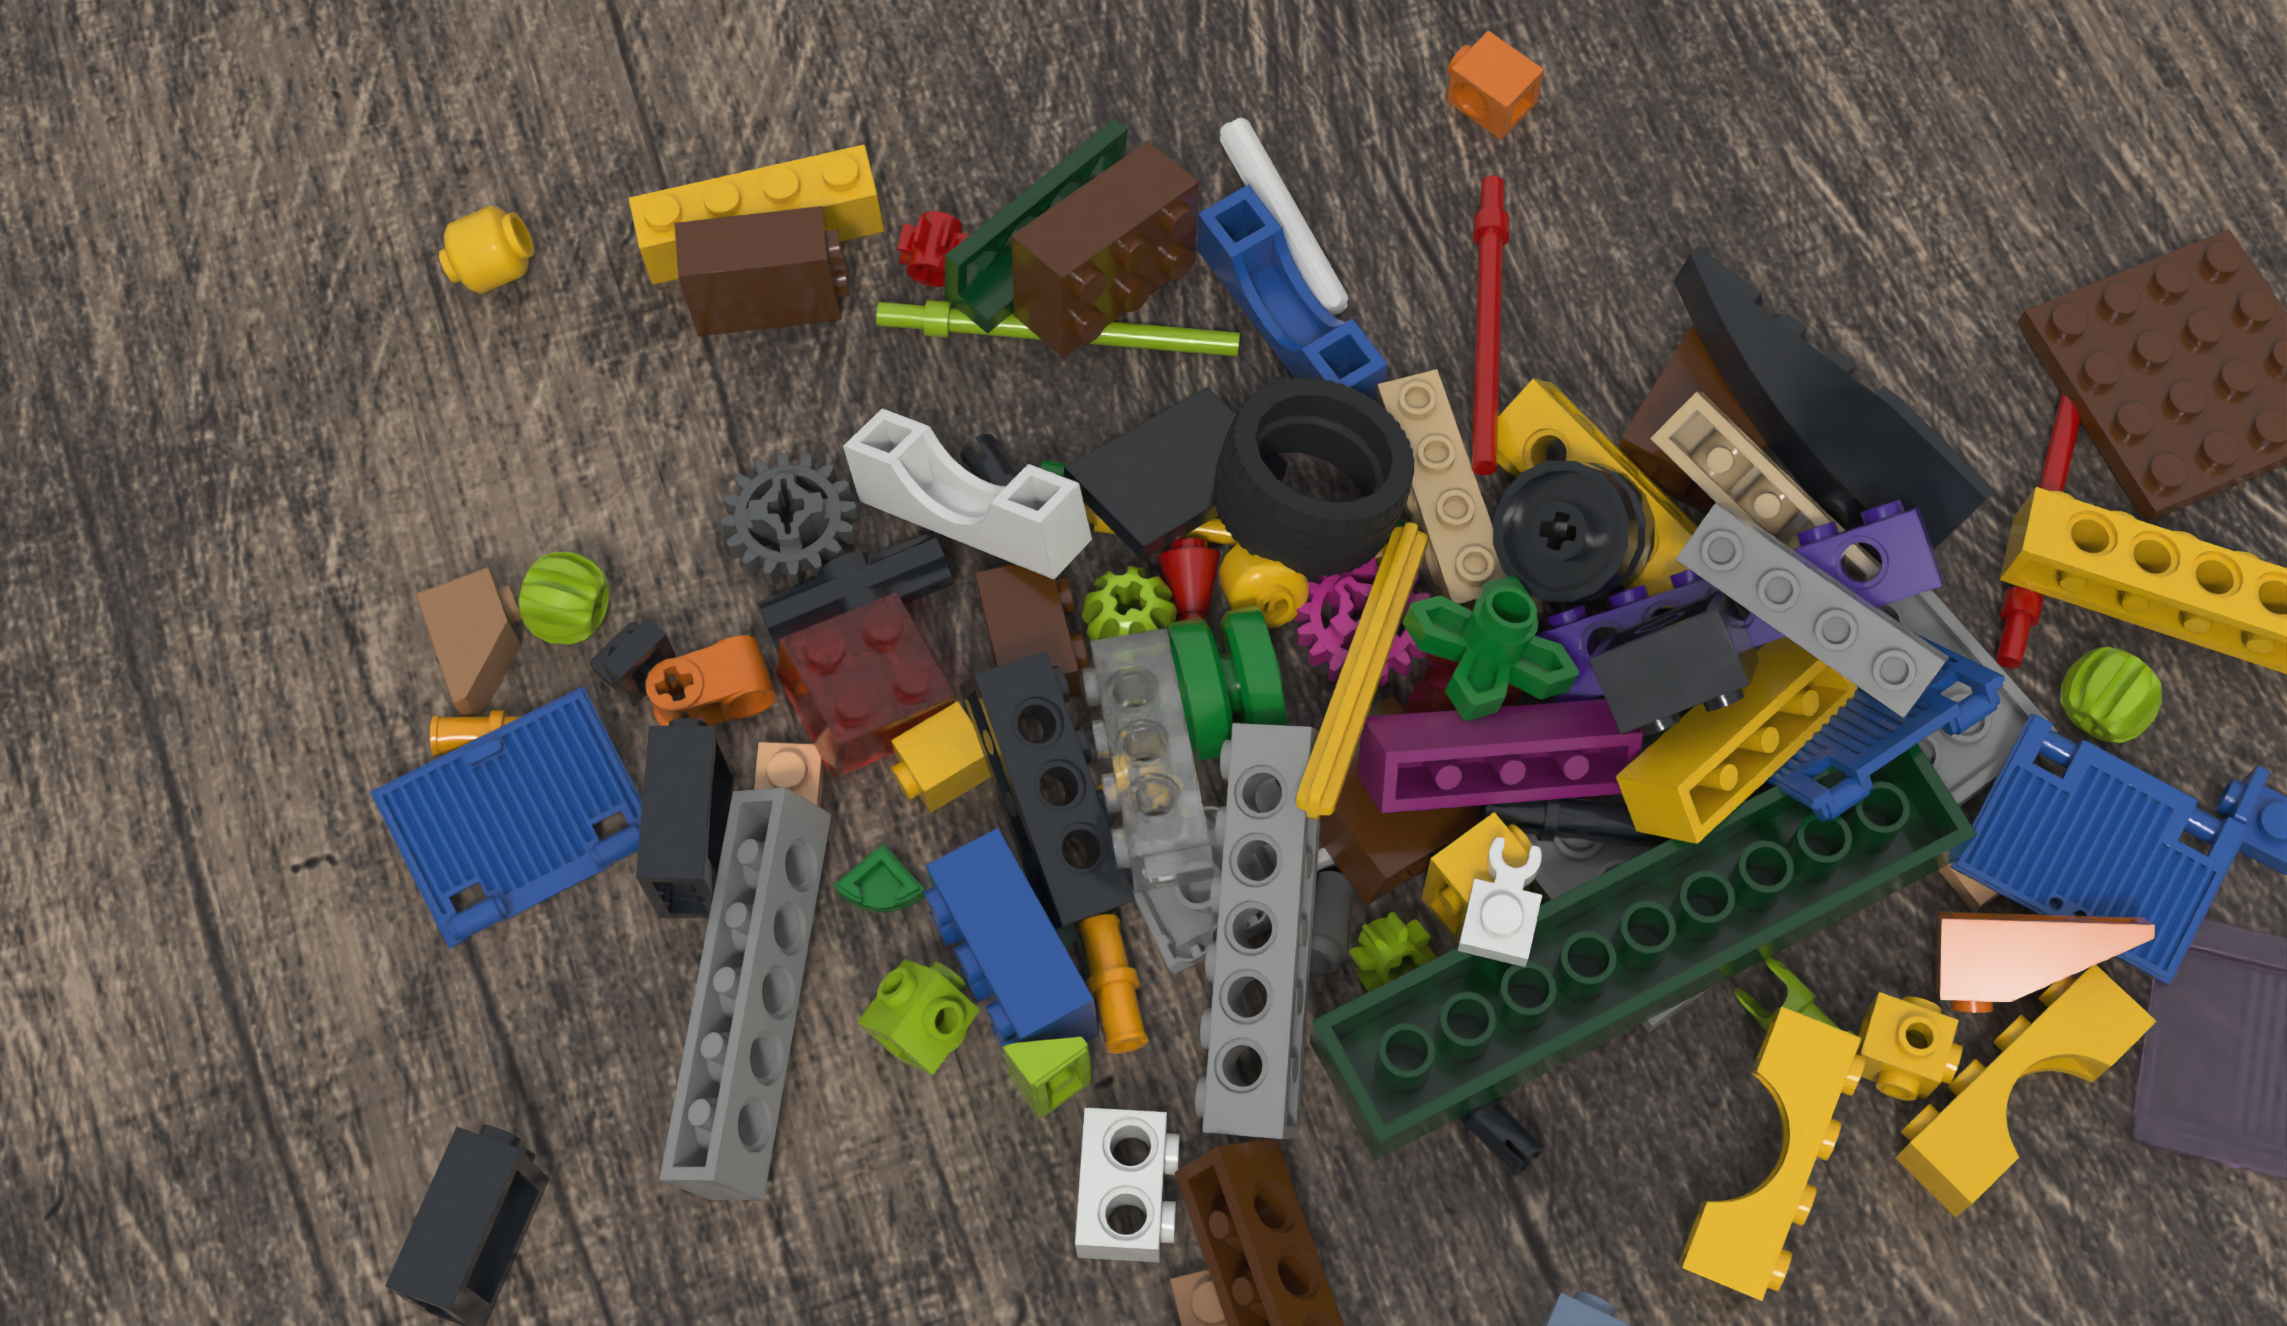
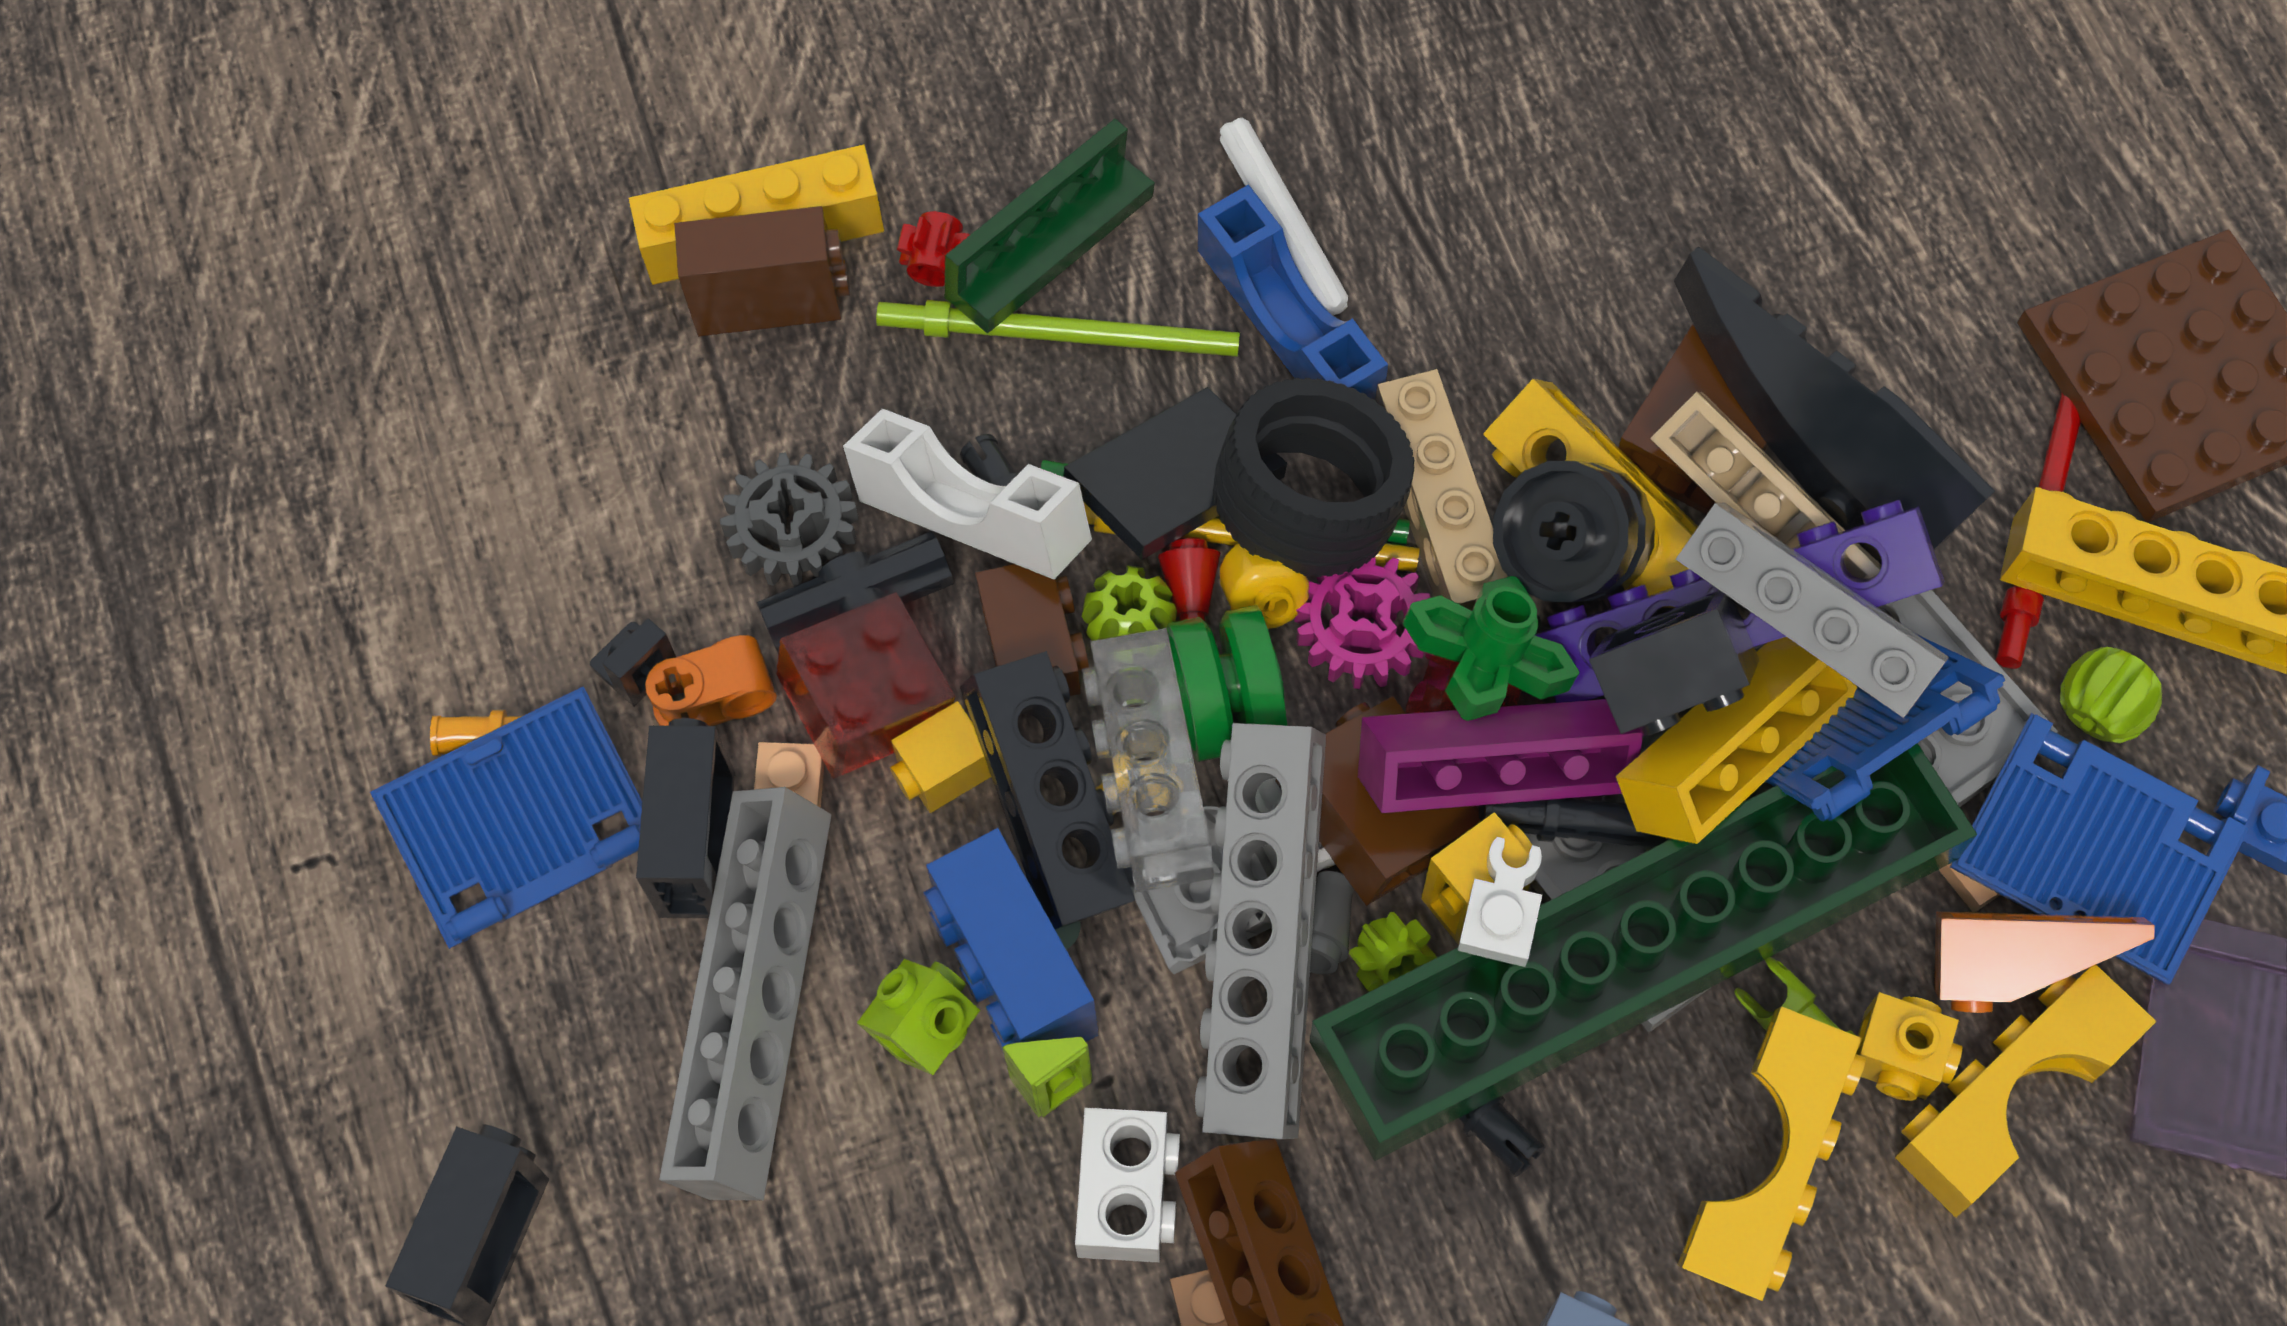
(472, 636): medium nougat slope -> none
(486, 249): yellow head -> none
(564, 598): lime piece -> none
(880, 884): green tile -> none
(1105, 249): reddish brown brick -> none
(1113, 984): light orange pin -> none
(1361, 673): yellow axle -> none
(1490, 234): red bar -> none
(1493, 84): orange brick -> none

